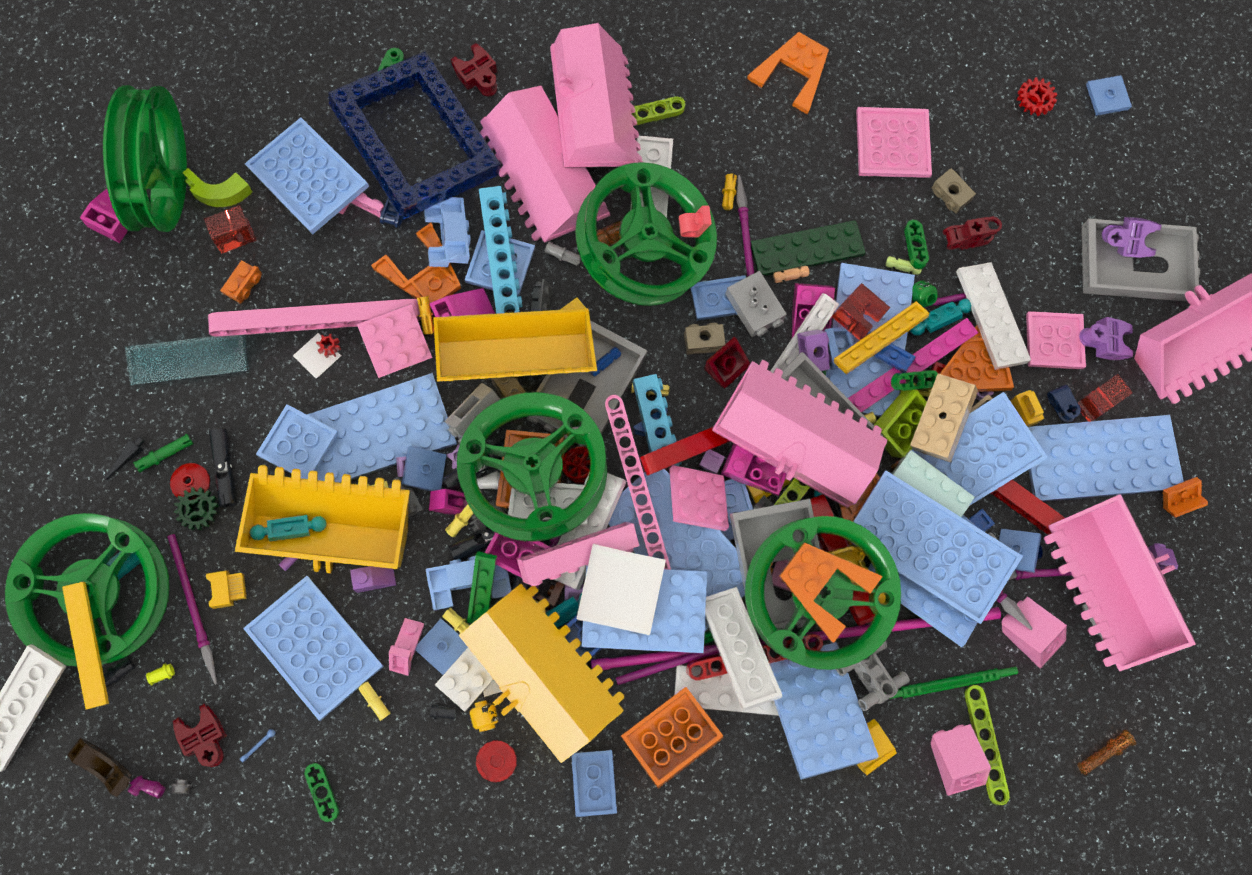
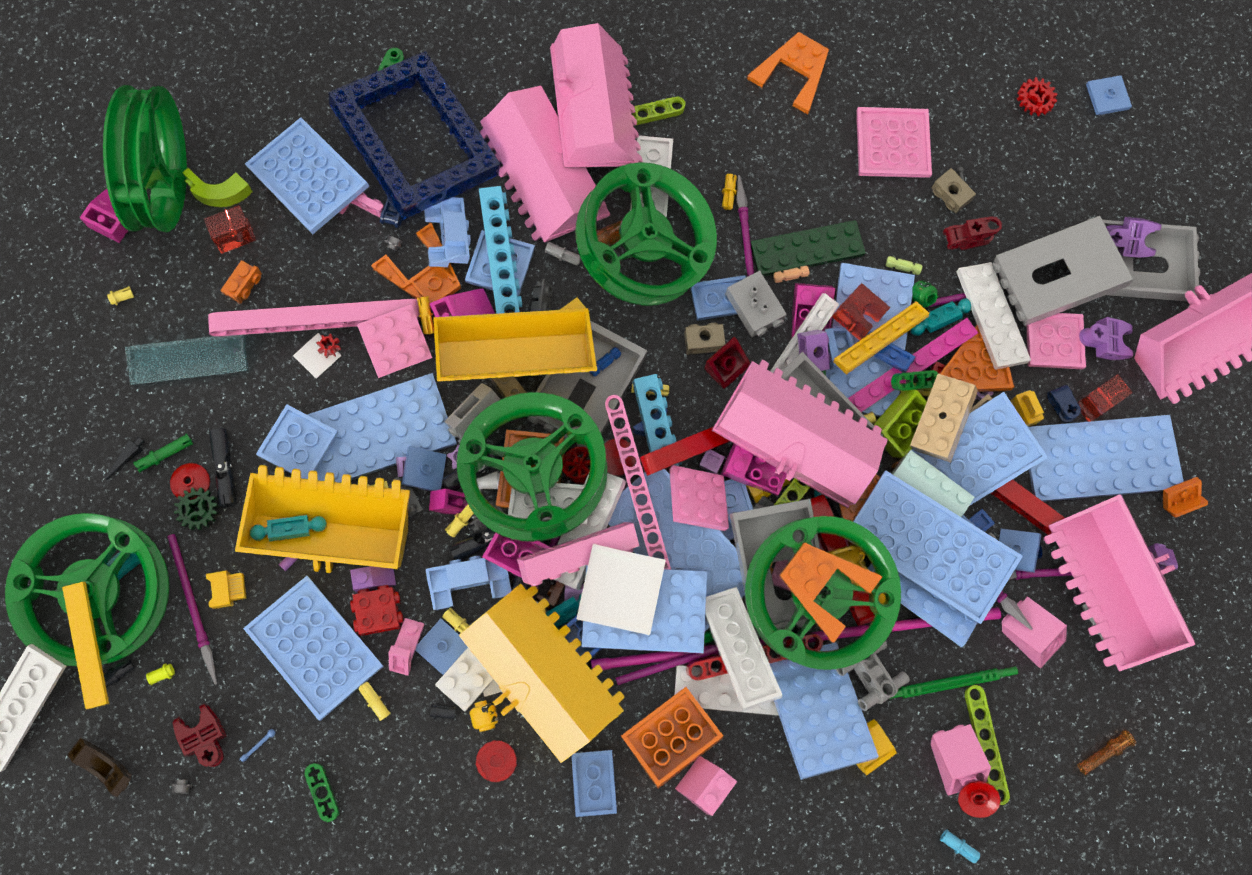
(120, 295): none -> light yellow pin
(148, 786): magenta arm -> none
(376, 610): none -> red brick
(393, 243): none -> flat silver plate
(478, 71): dark red piece -> none
(481, 585): green plate -> none
(614, 463): none -> red tile
(695, 223): coral plate -> none
(706, 785): none -> bright pink slope
(918, 237): green beam -> none
(960, 846): none -> medium azure axle
(979, 806): none -> red dish
(1090, 257): none -> light grey panel

